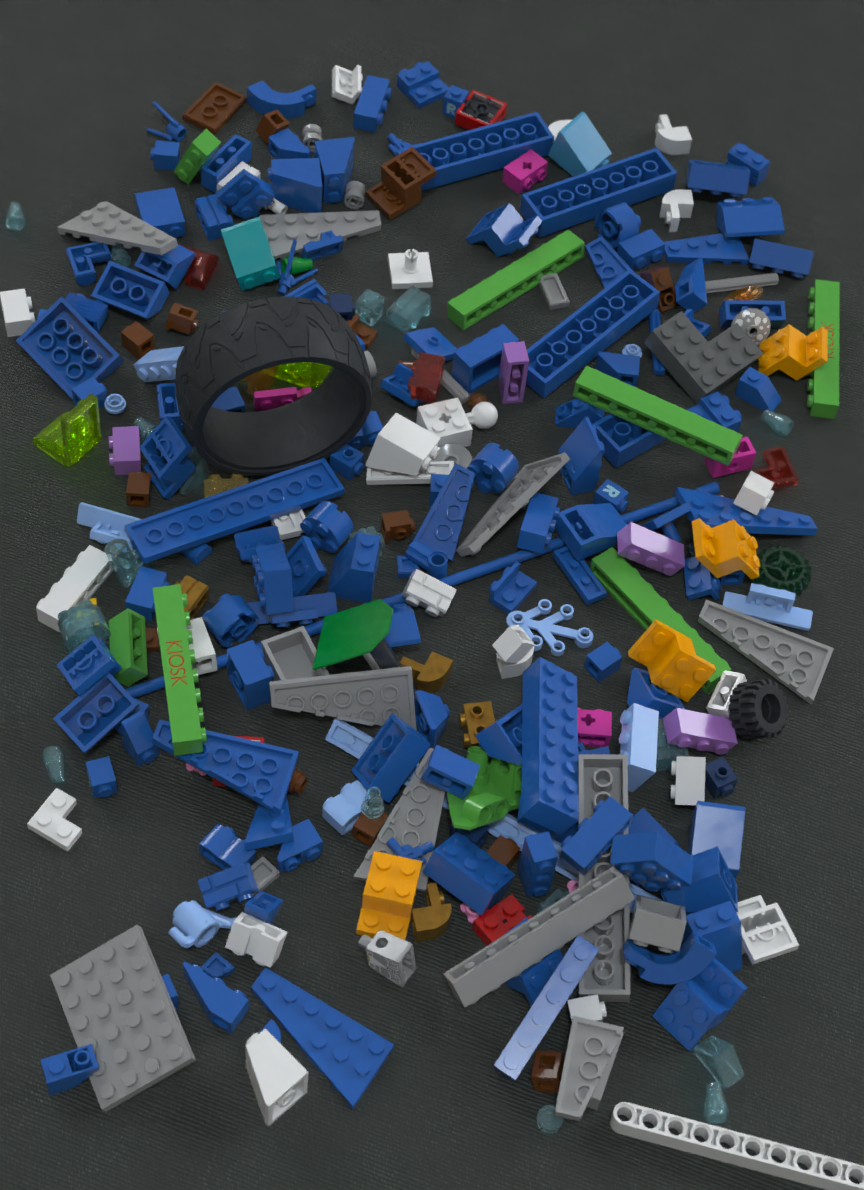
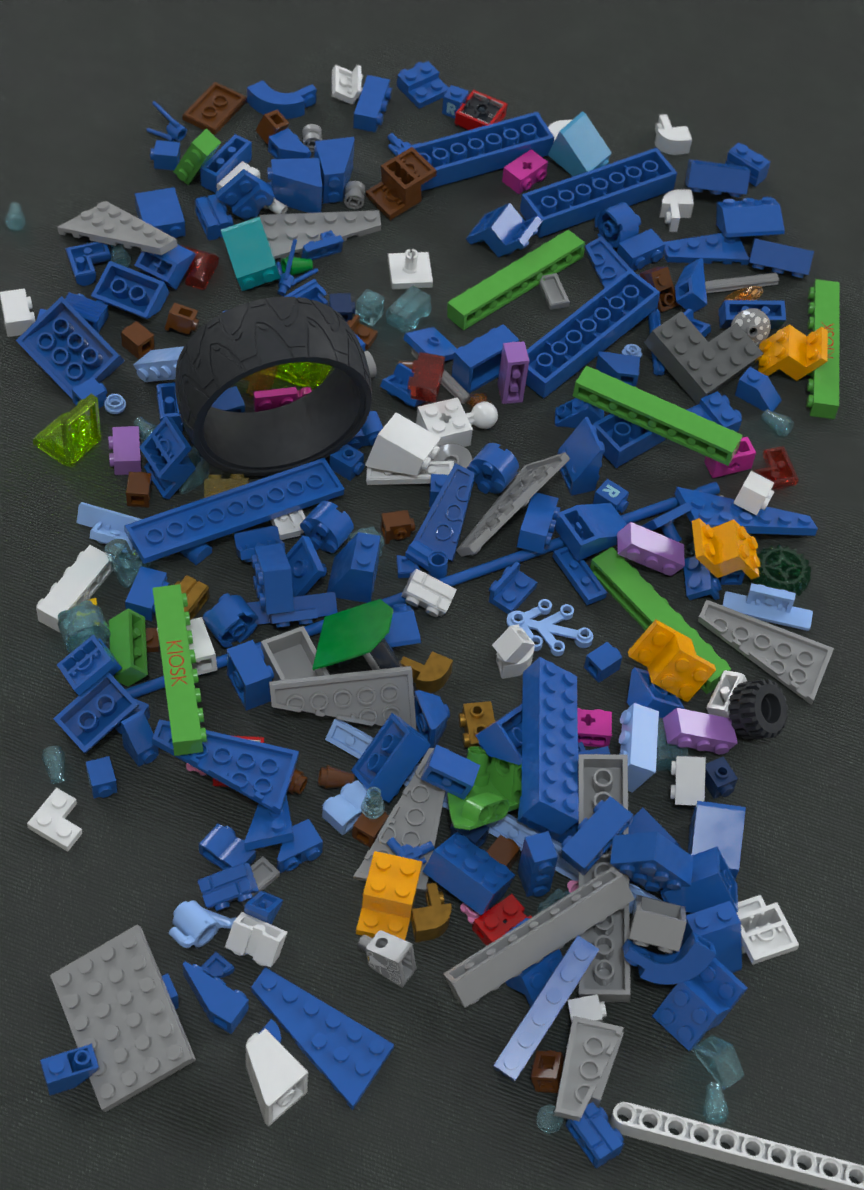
(334, 778): none -> reddish brown cone
(596, 1135): none -> blue brick

